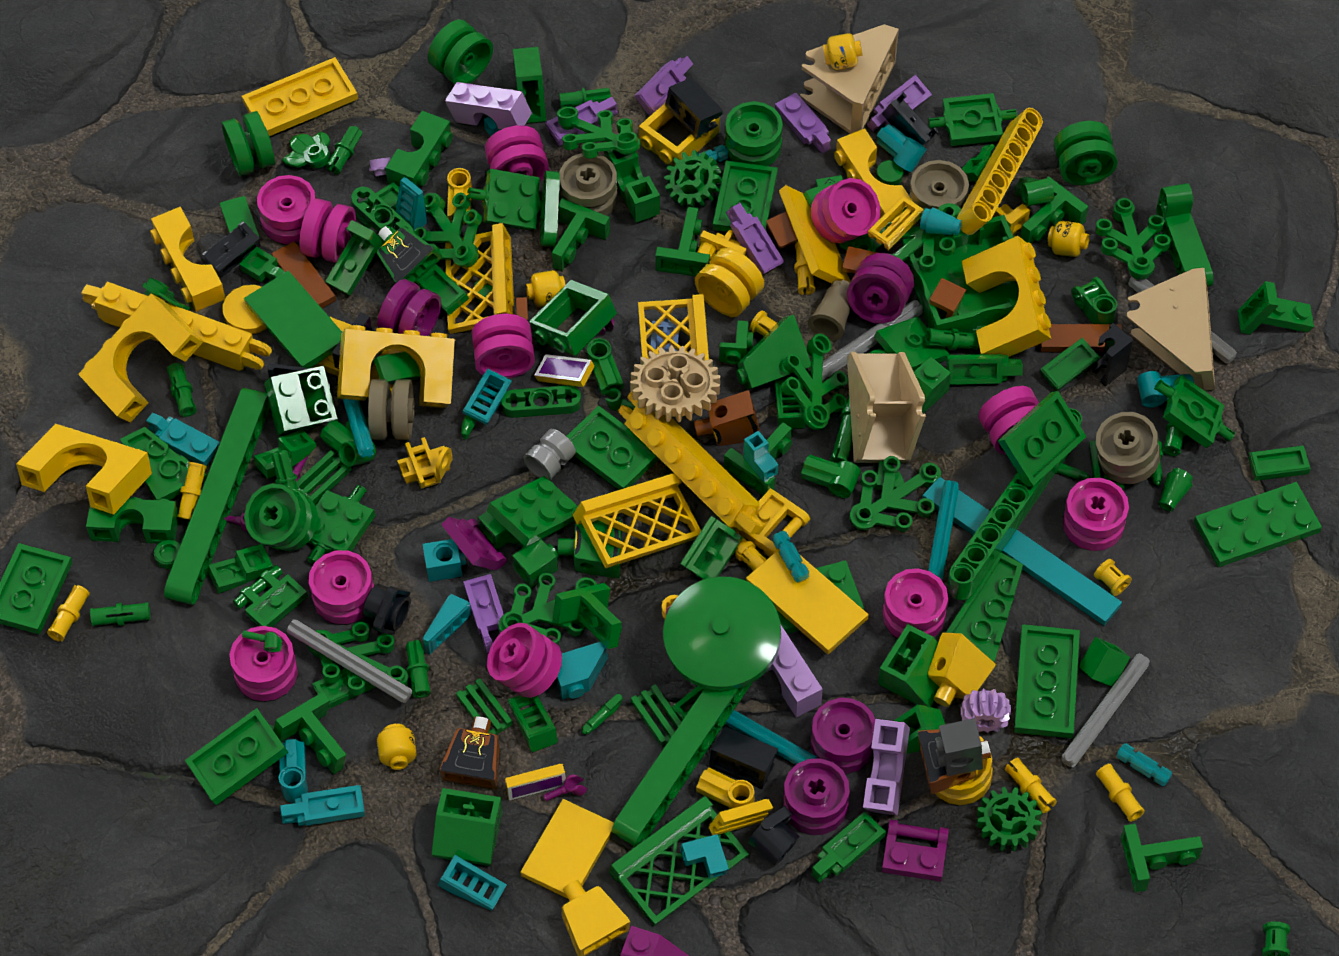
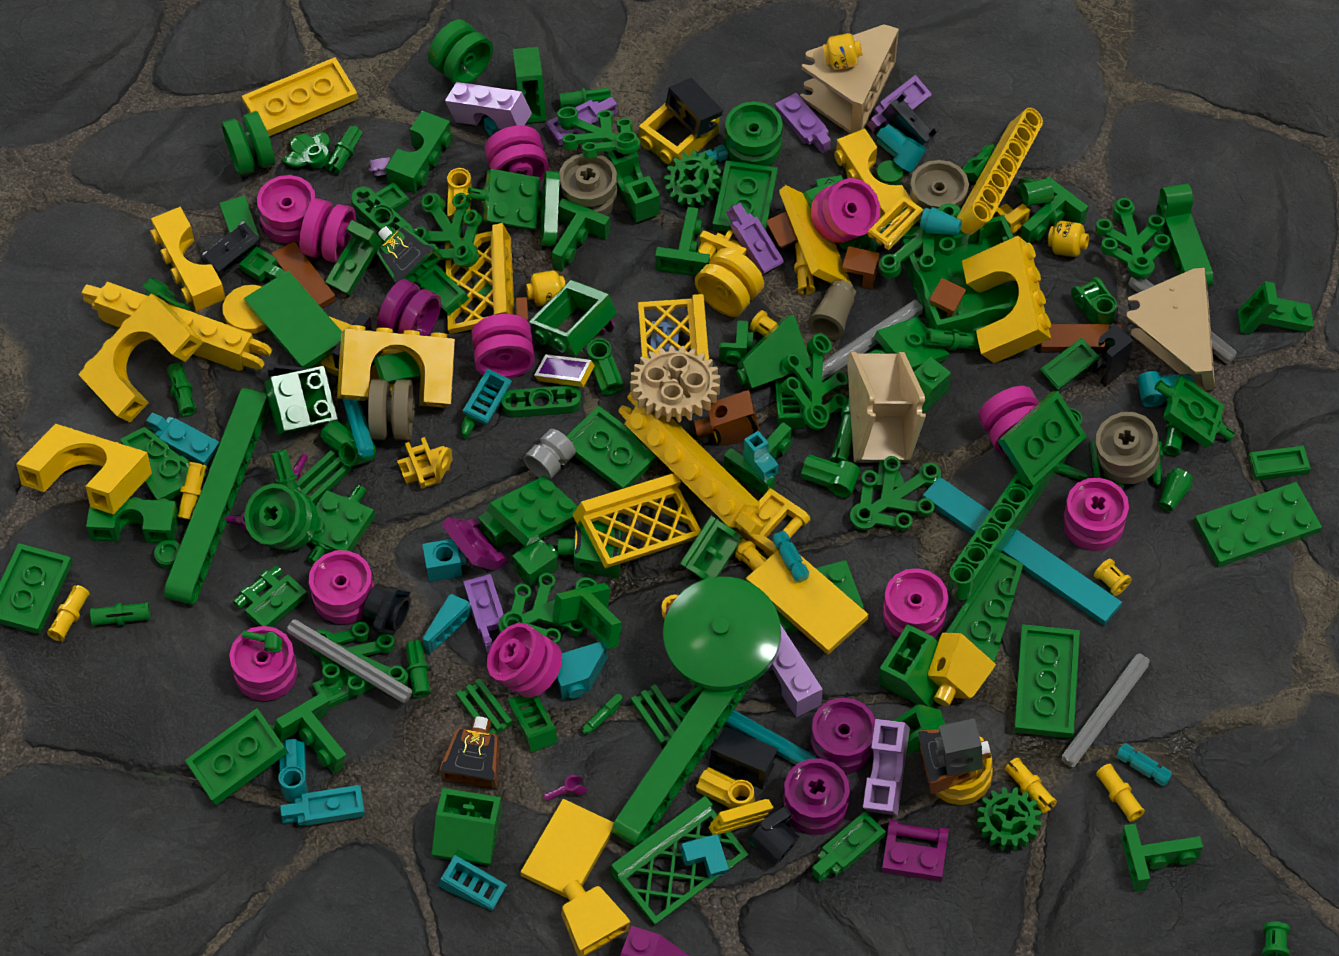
(239, 570): green slope -> none
(296, 444): green slope -> none
(396, 746): yellow head -> none
(411, 204): teal slope -> none
(535, 781): tile -> none
(617, 401): green hand -> none
(655, 91): medium lavender hinge -> none
(880, 288): magenta wheel -> none
(943, 528): teal axle -> none
(972, 119): green plate -> none
(982, 368): green hinge -> none
(988, 708): lavender gear -> none
(1085, 153): green wheel -> none
(1104, 661): green panel -> none

